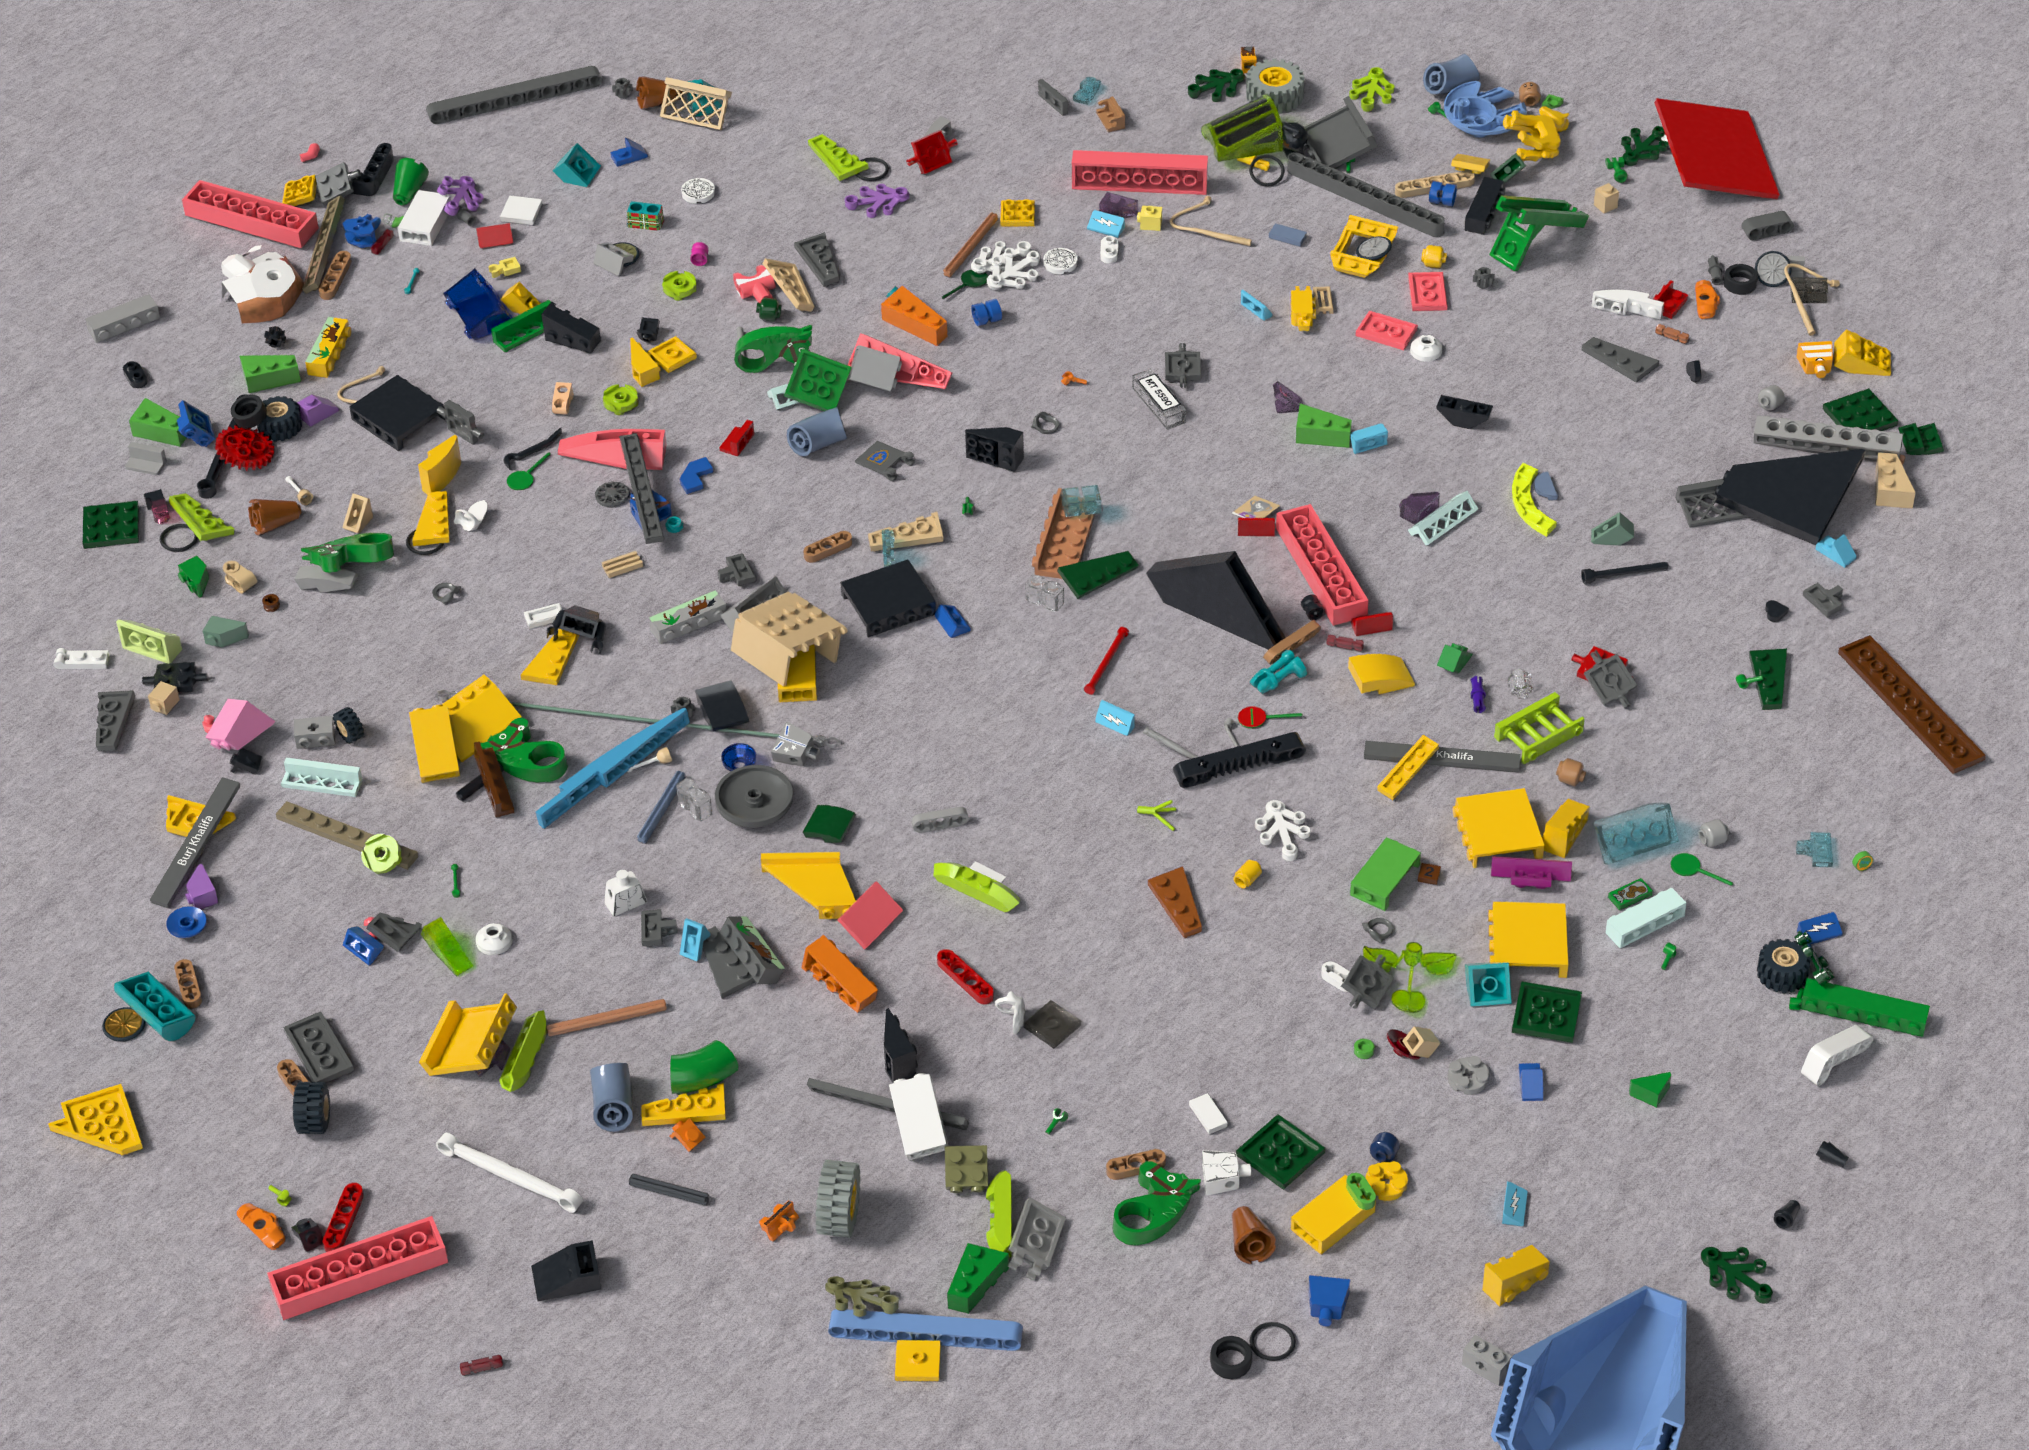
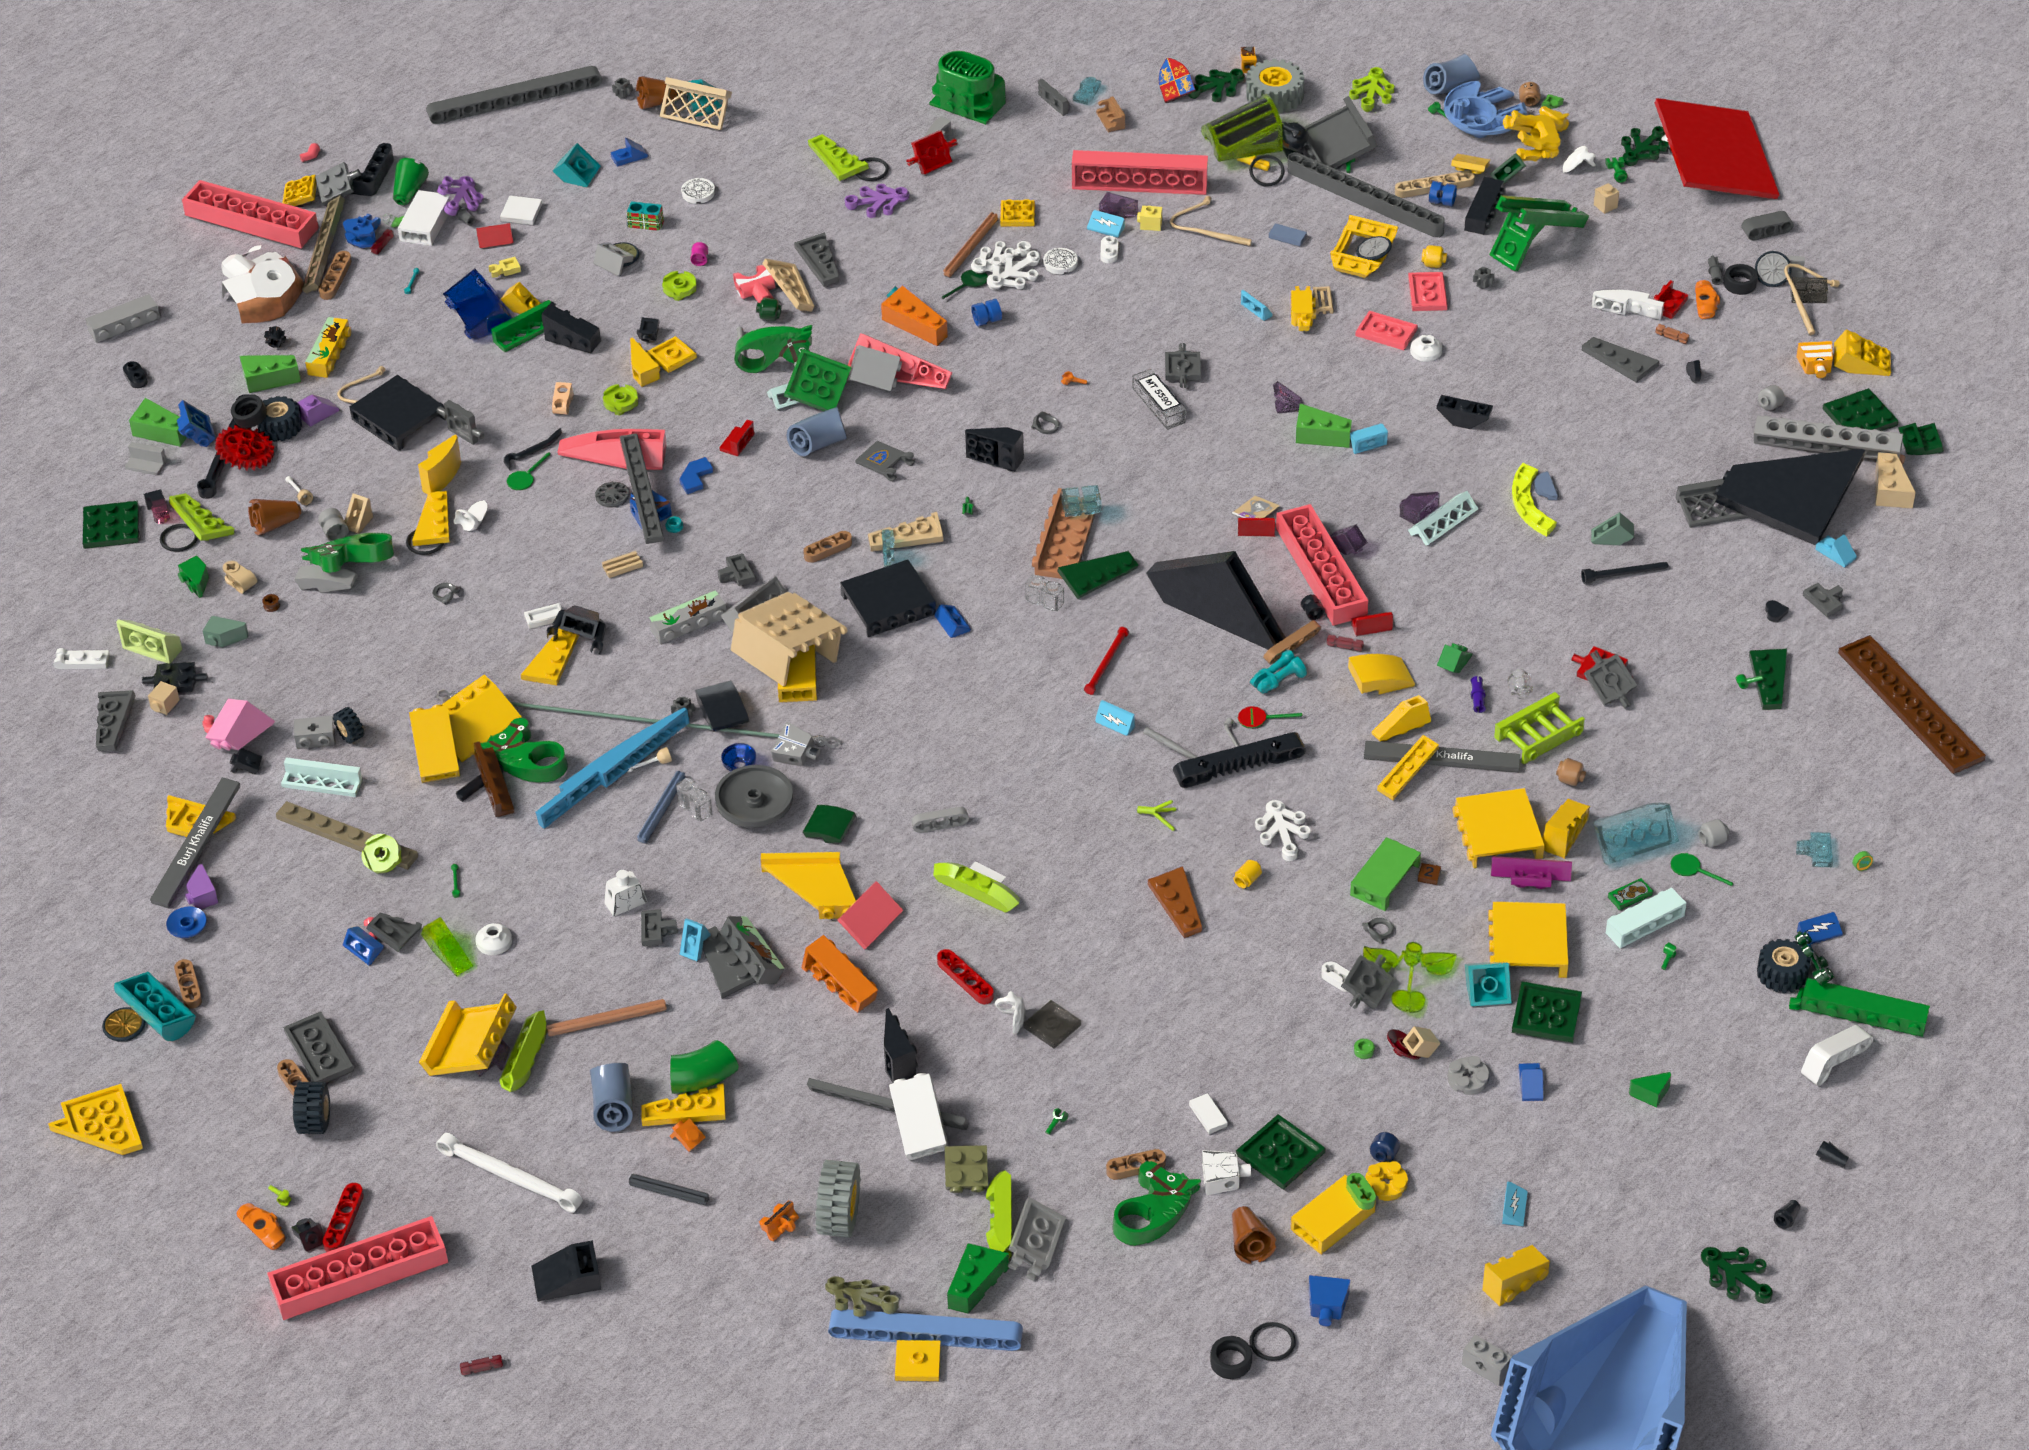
(333, 524): none -> light grey wheel
(968, 87): none -> green brick
(1174, 80): none -> shield
(1349, 540): none -> clear purple slope
(1405, 717): none -> yellow slope
(1577, 157): none -> white piece

